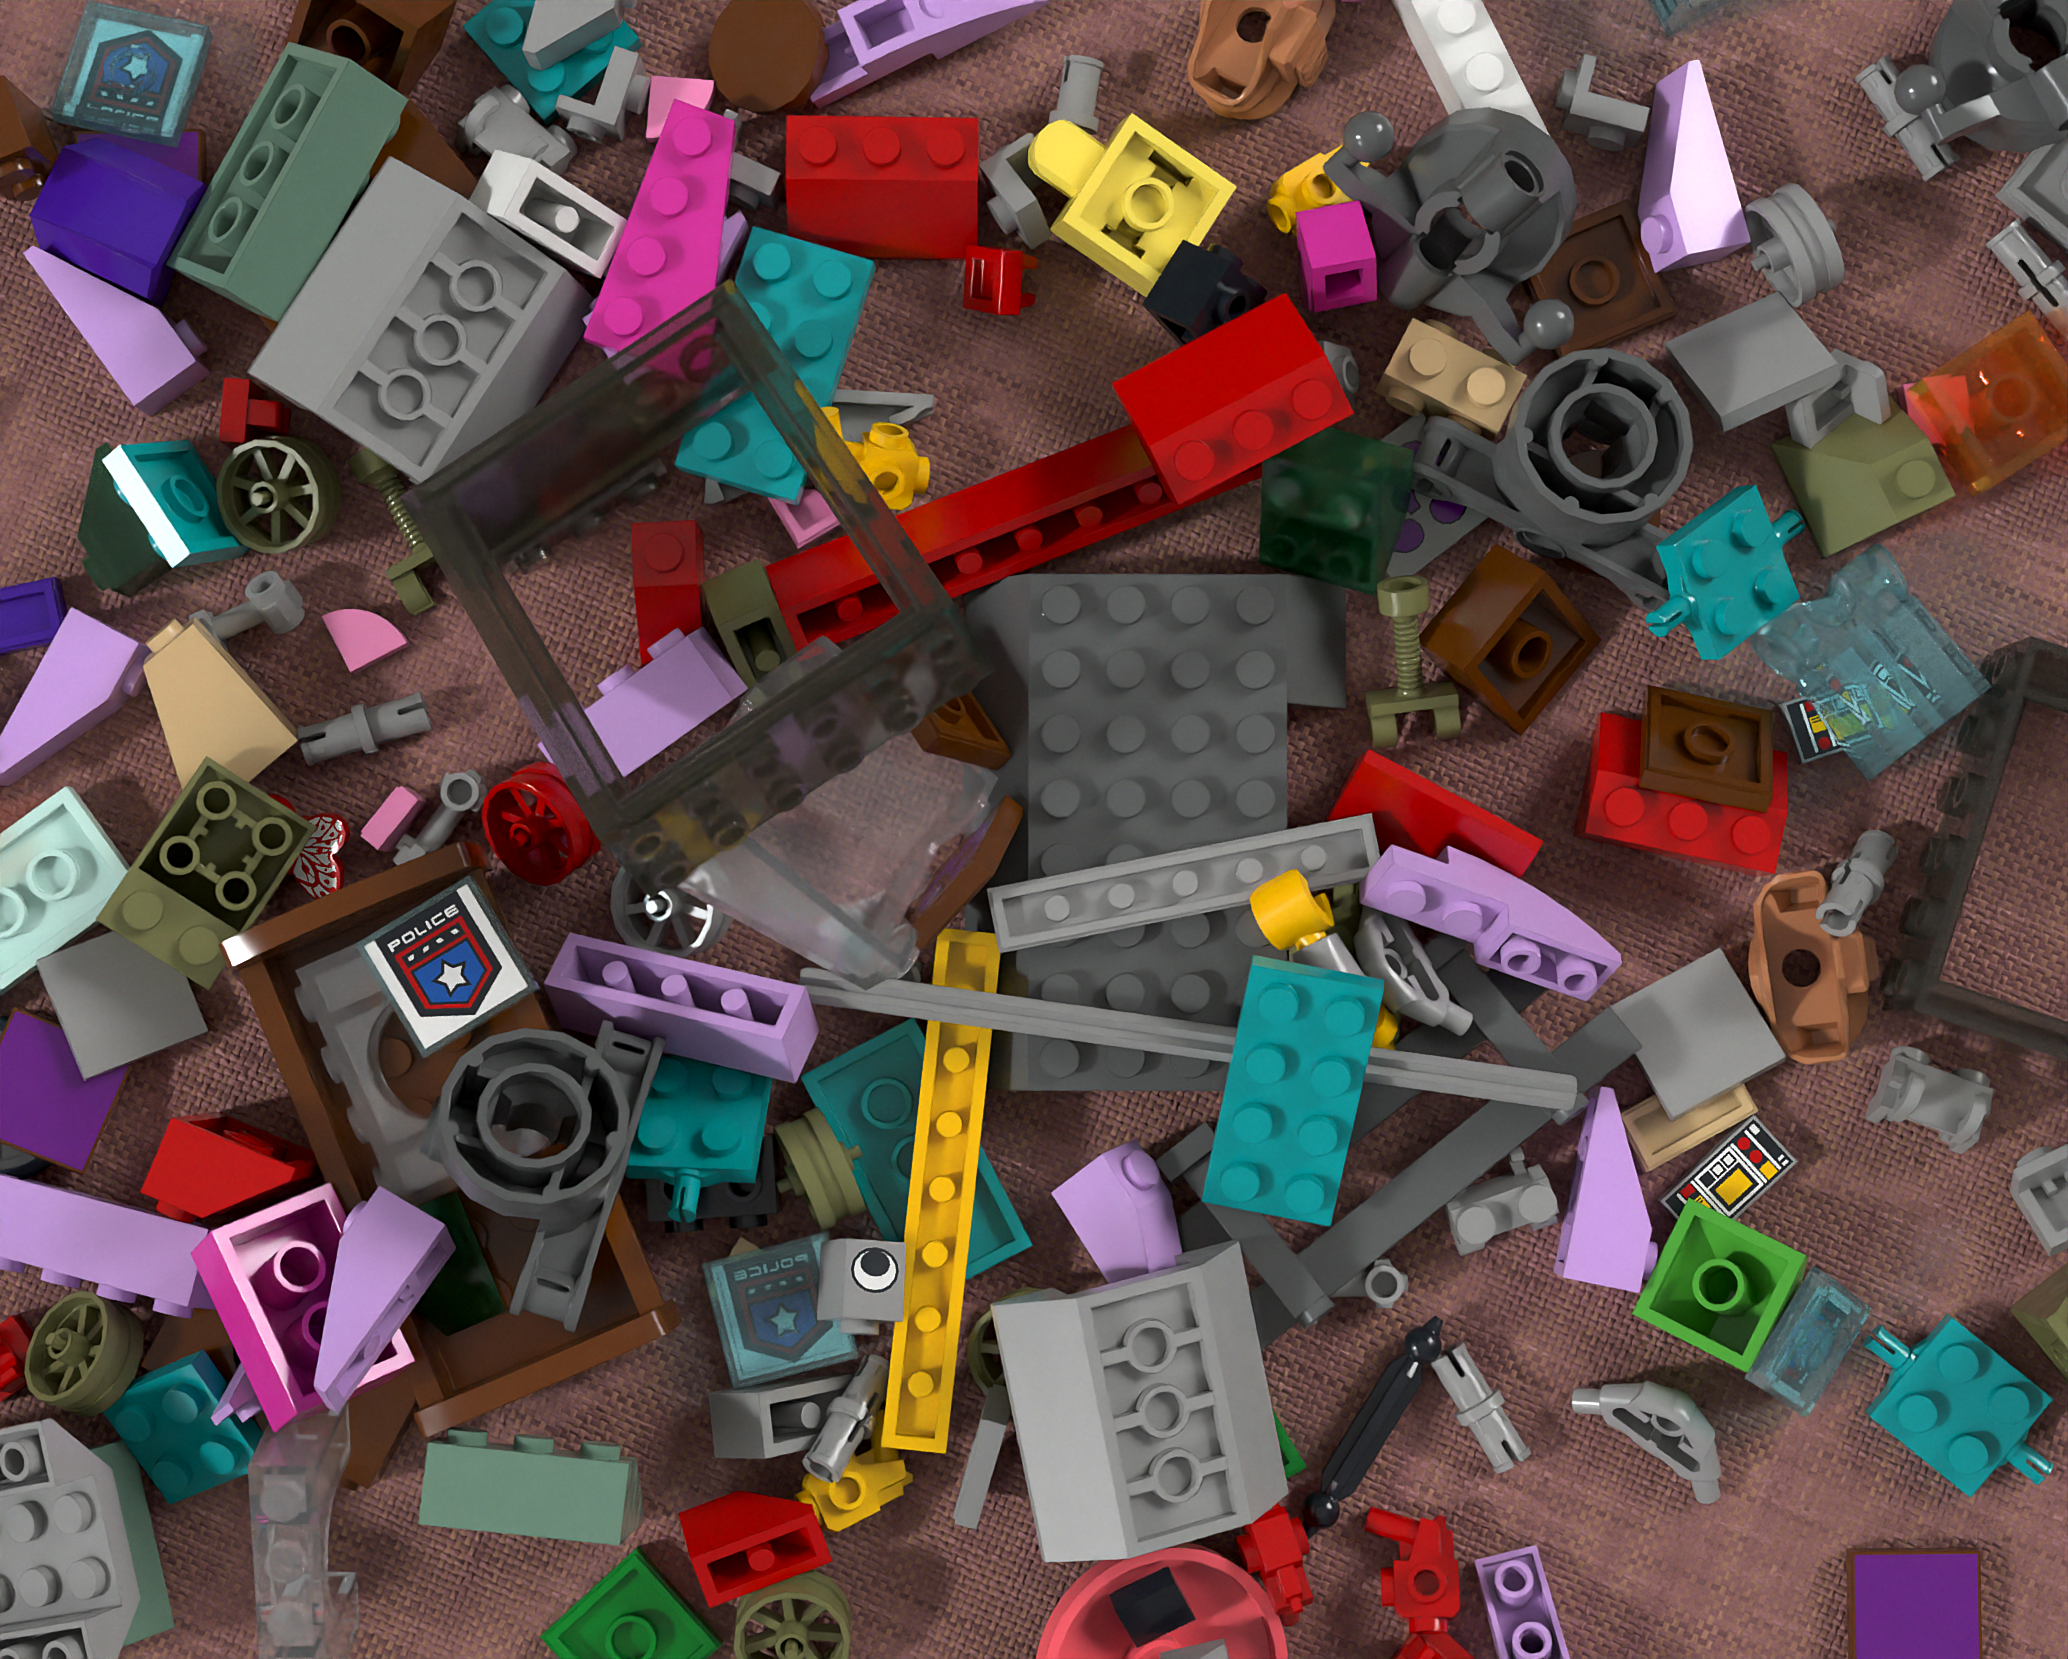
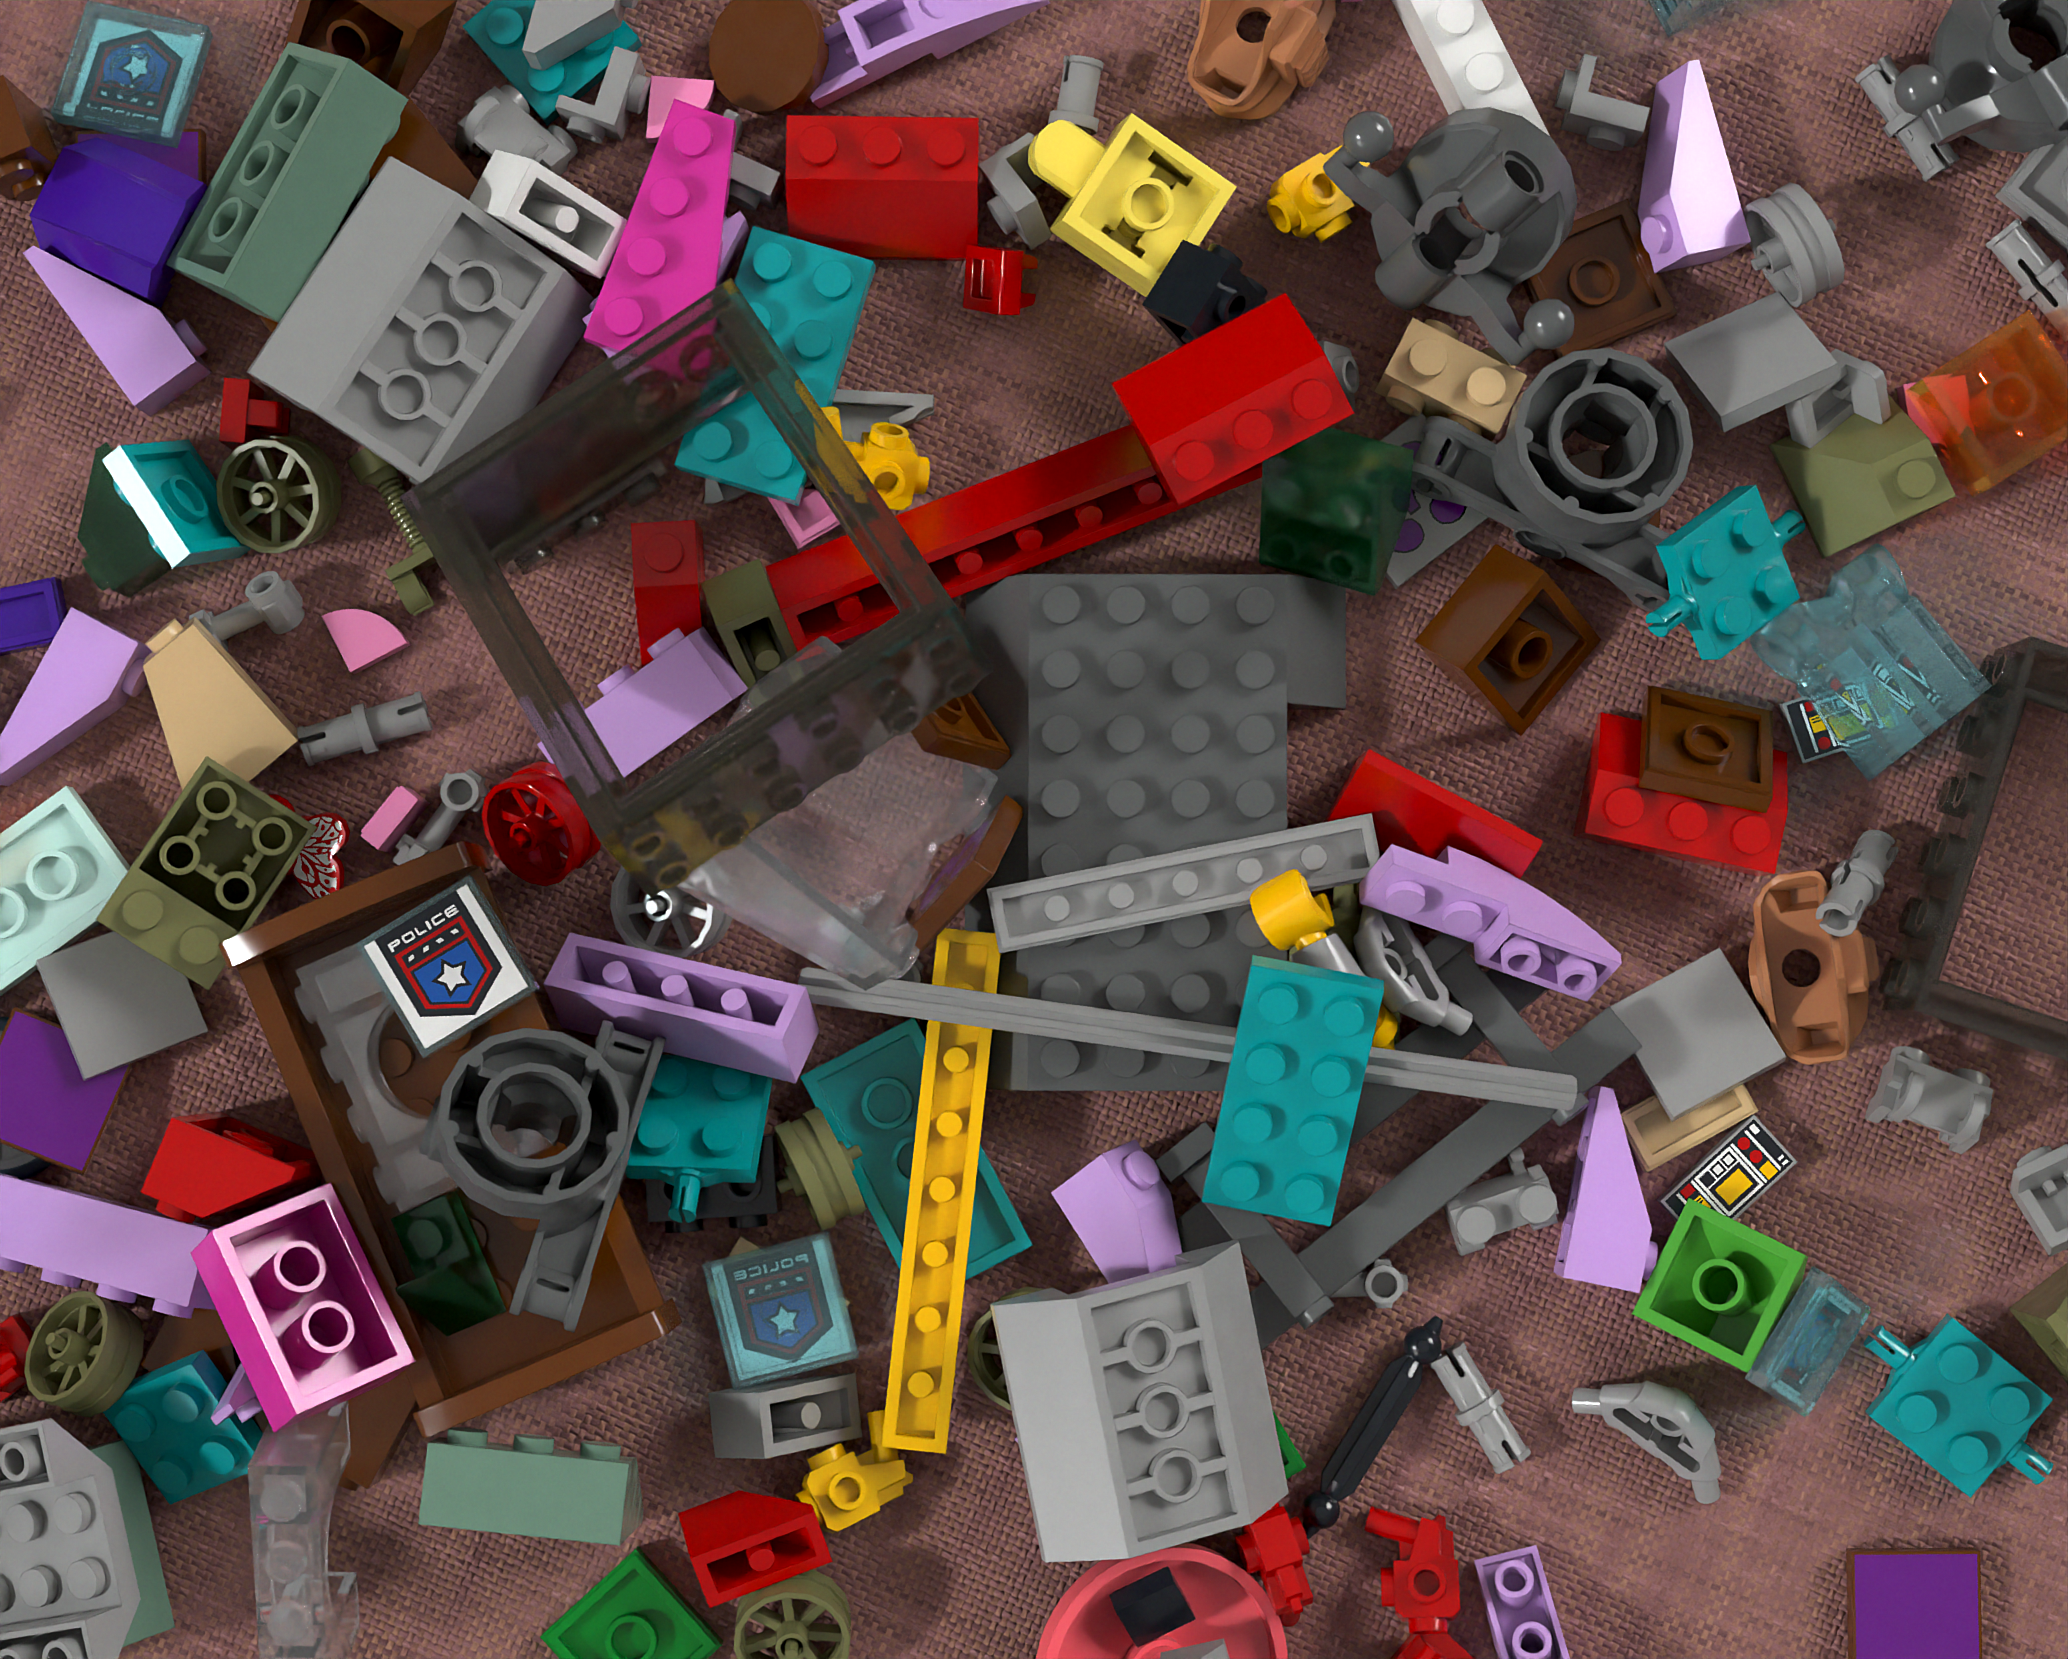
(379, 1276): lavender slope -> none
(849, 1420): light grey pin -> none
(861, 1284): light grey brick -> none
(982, 1457): light grey tile -> none
(1335, 257): dark pink slope -> none
(1403, 600): olive bar -> none

